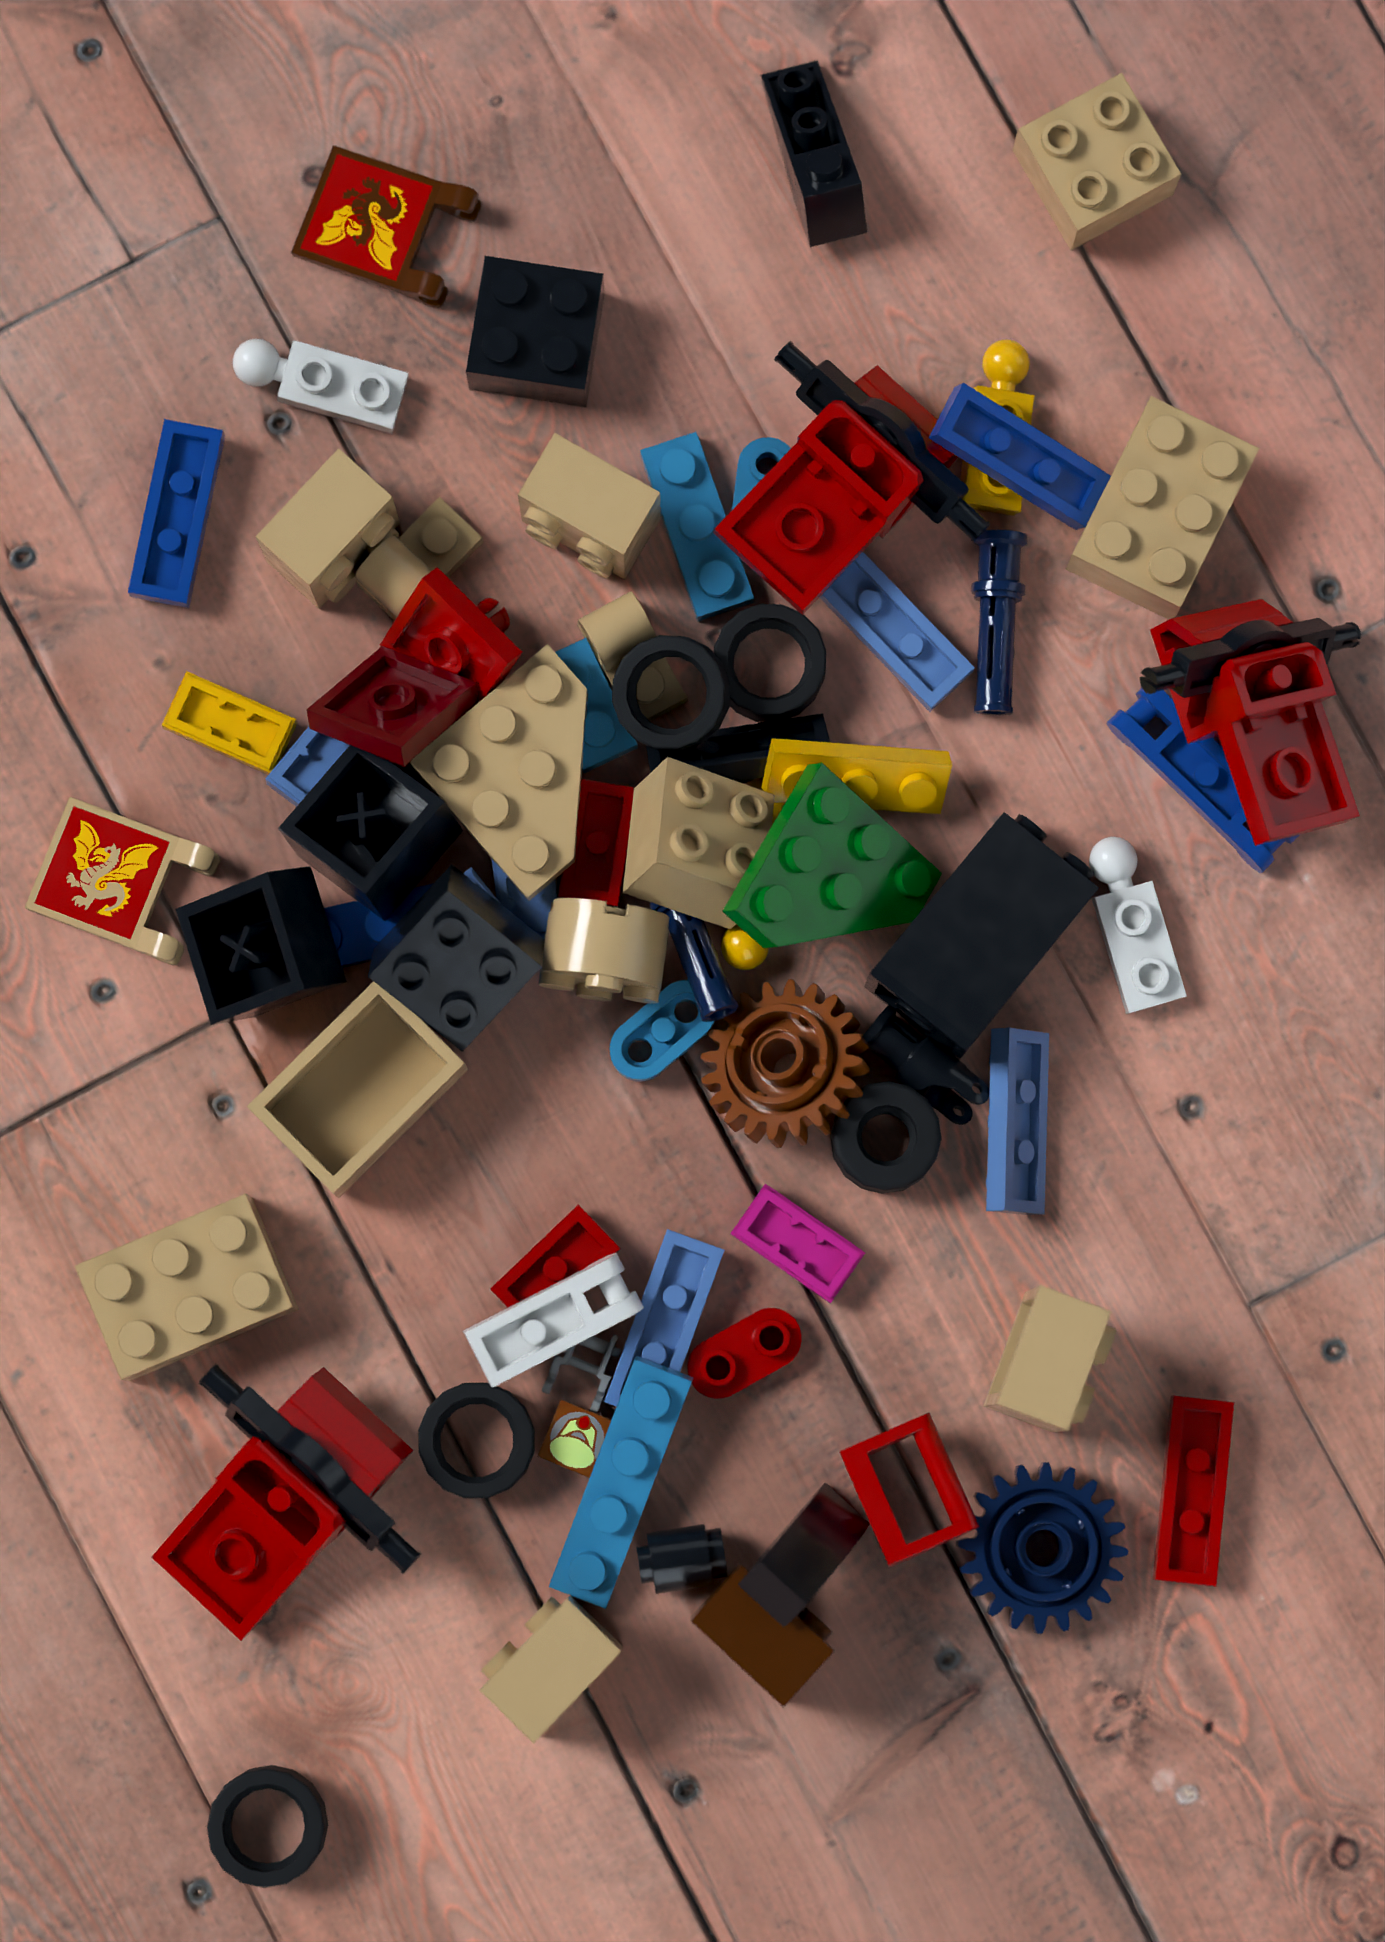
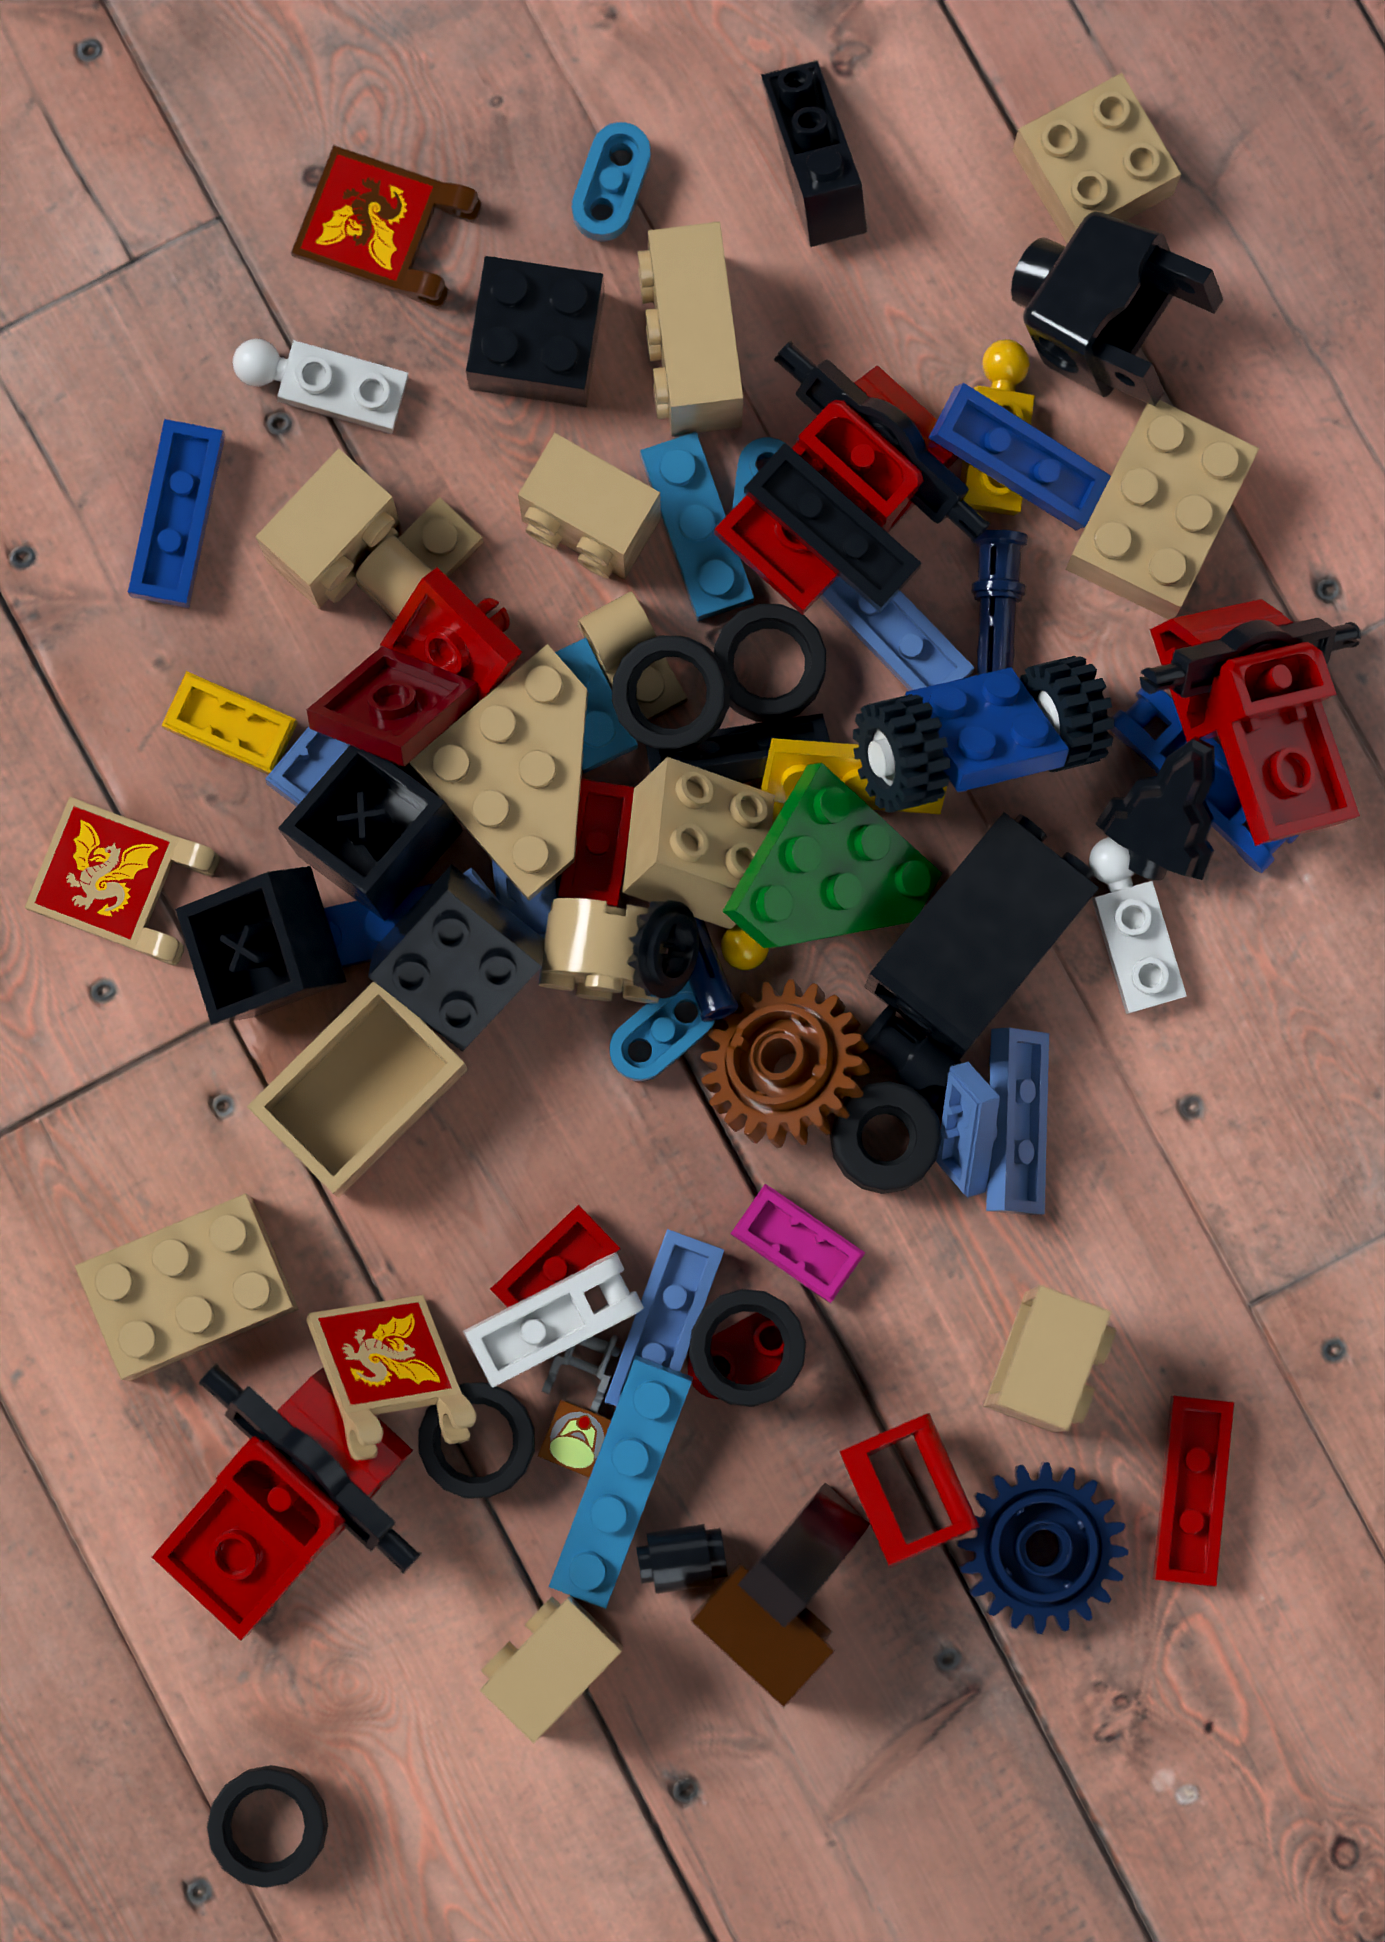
(385, 1362): none -> flag
(611, 184): none -> dark azure plate
(674, 927): none -> black gear
(691, 329): none -> tan piece
(791, 1334): none -> black tyre
(832, 527): none -> black plate
(968, 1129): none -> medium blue plate
(982, 732): none -> plate
(1101, 299): none -> black piece
(1166, 816): none -> black rock

